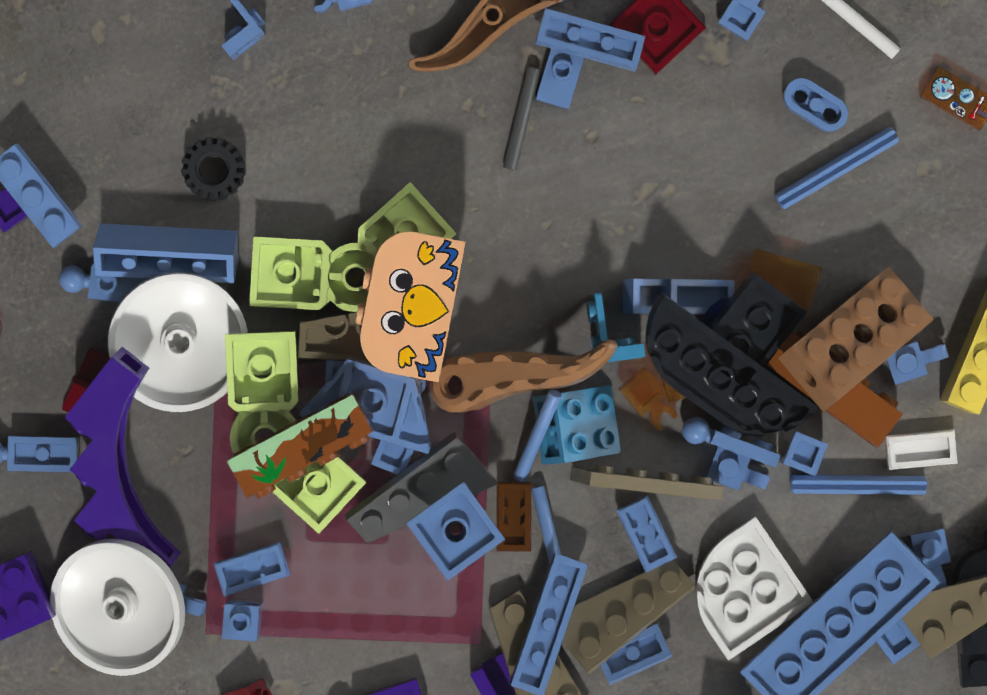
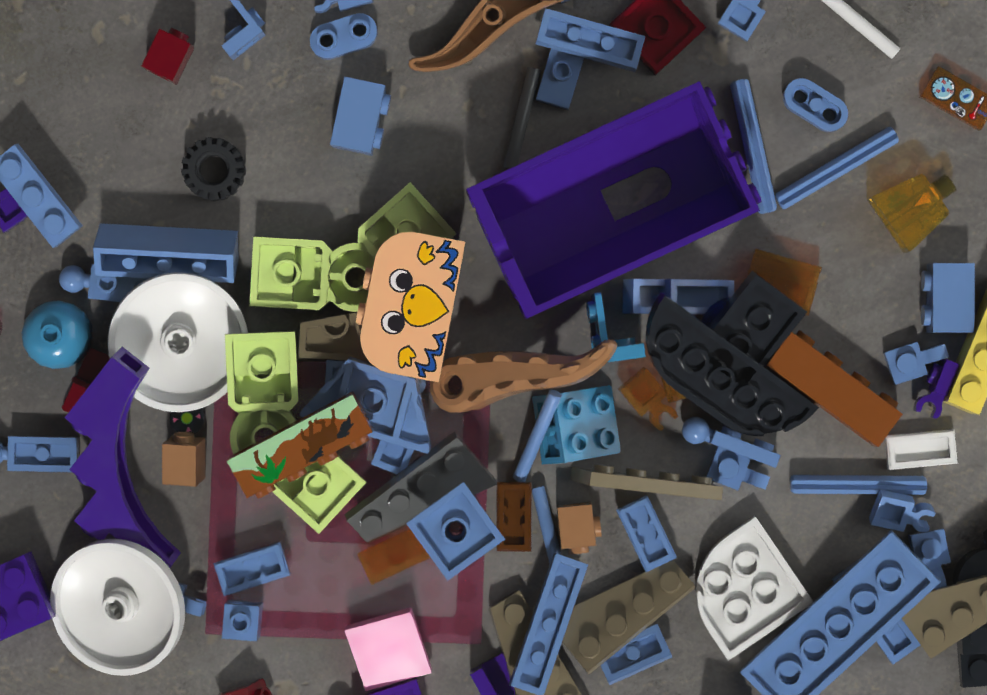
(57, 334): none -> dark azure cylinder
(168, 55): none -> dark red brick
(183, 460): none -> medium nougat brick
(188, 421): none -> black tile
(343, 37): none -> medium blue plate
(359, 116): none -> medium blue brick
(388, 649): none -> bright pink tile
(392, 556): none -> clear orange plate
(556, 228): none -> dark purple panel
(577, 527): none -> medium nougat brick
(753, 144): none -> medium blue axle
(804, 453): medium blue panel -> none
(856, 338): medium nougat brick -> none
(896, 510): none -> medium blue plate
(913, 208): none -> clear yellow torso
(940, 380): none -> dark purple plate
(949, 298): none -> medium blue brick

